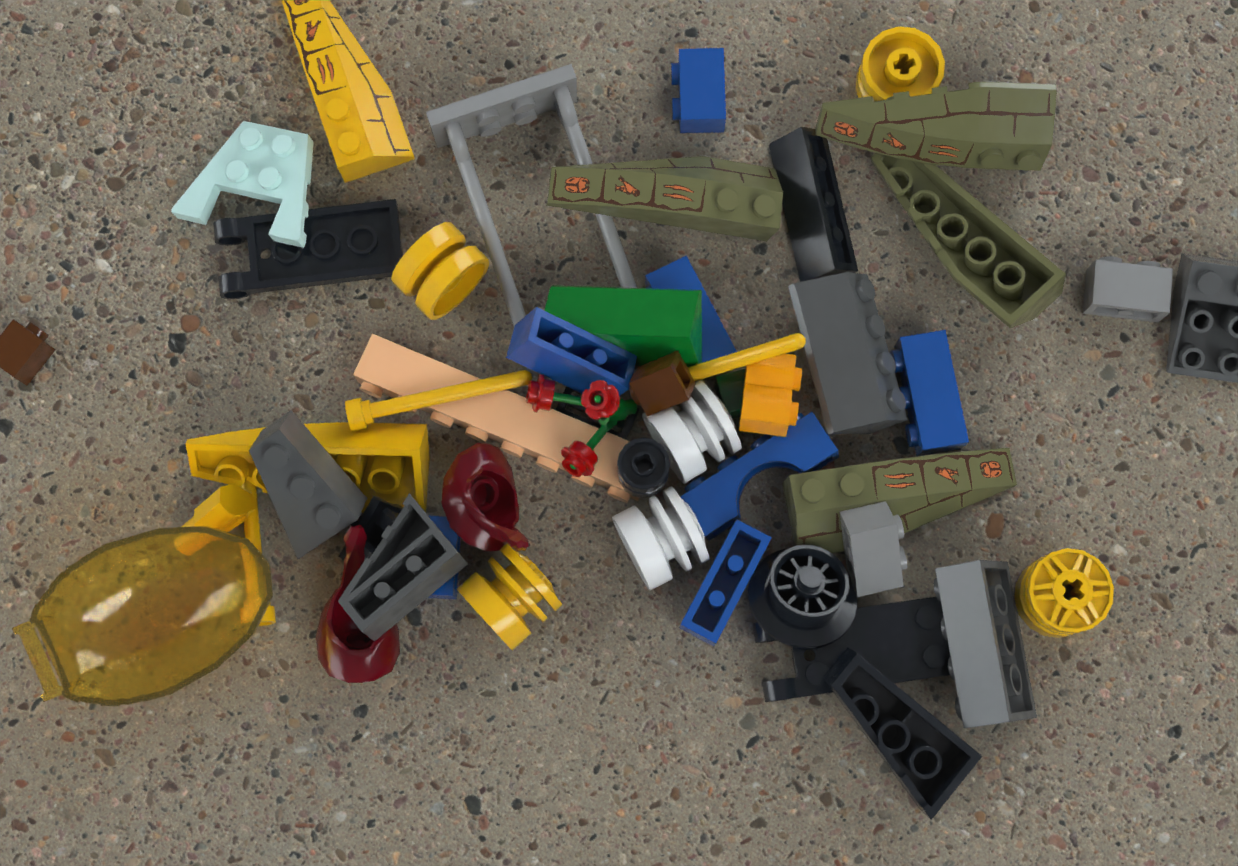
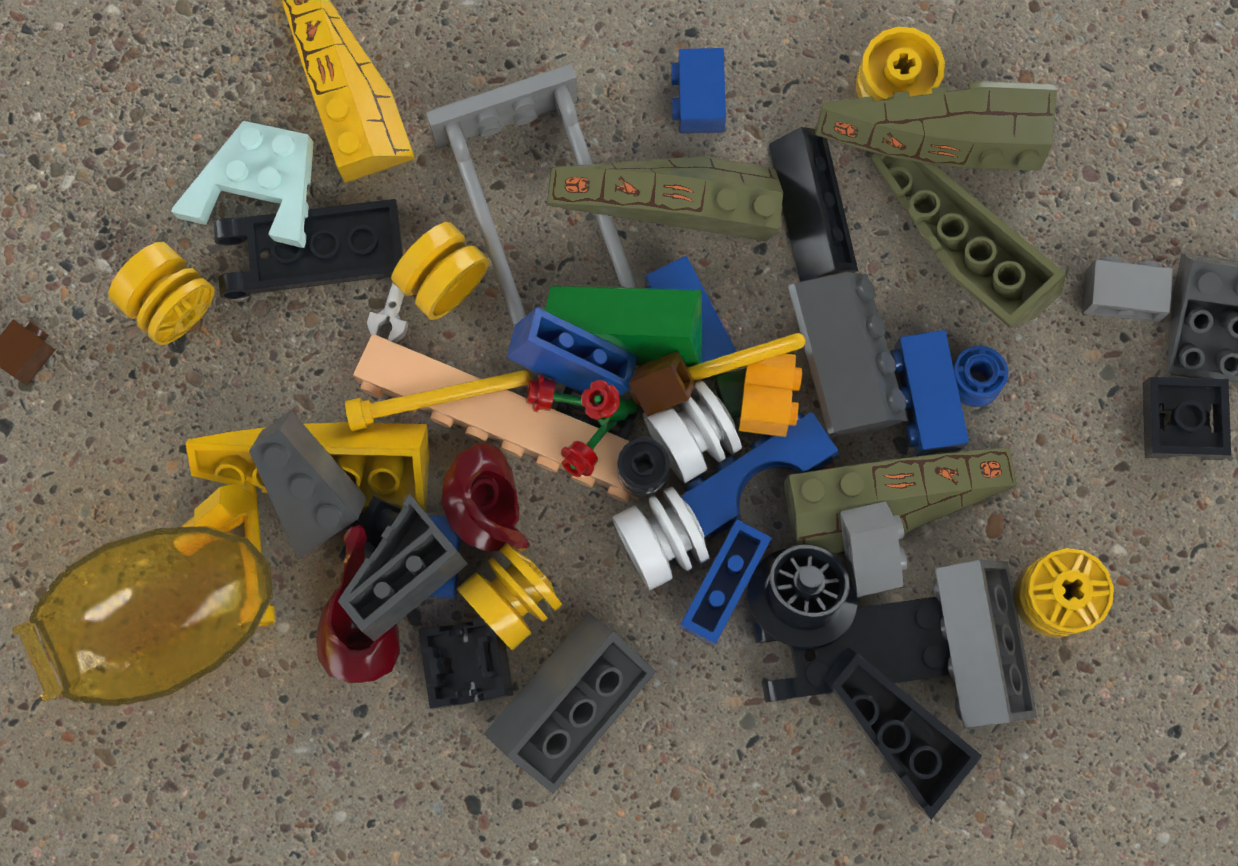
(161, 293): none -> yellow wheel
(390, 312): none -> white bar
(469, 661): none -> black brick
(570, 702): none -> dark grey slope
(987, 362): none -> blue wheel
(1190, 418): none -> black brick

